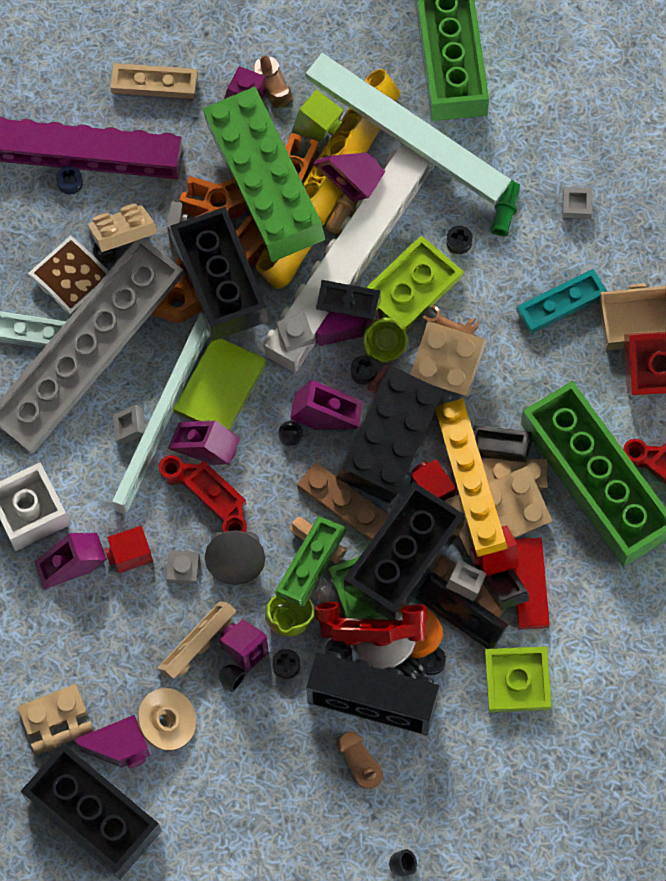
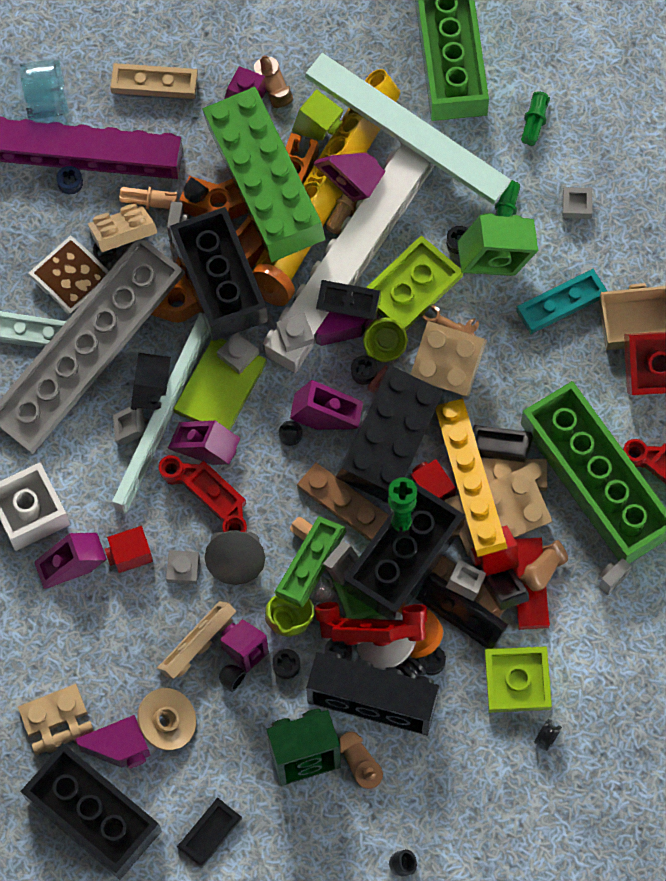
(43, 89): none -> clear light blue brick
(149, 197): none -> light nougat axle
(150, 379): none -> black hinge
(194, 191): none -> black hinge
(209, 832): none -> black tile
(238, 353): none -> light grey plate
(273, 284): none -> orange piece
(304, 746): none -> dark green brick
(341, 562): none -> light grey plate
(402, 502): none -> green pin
(497, 245): none -> bright green brick
(535, 118): none -> green axle
(541, 570): none -> medium nougat piece
(547, 734): none -> black bush
(614, 575): none -> light grey plate

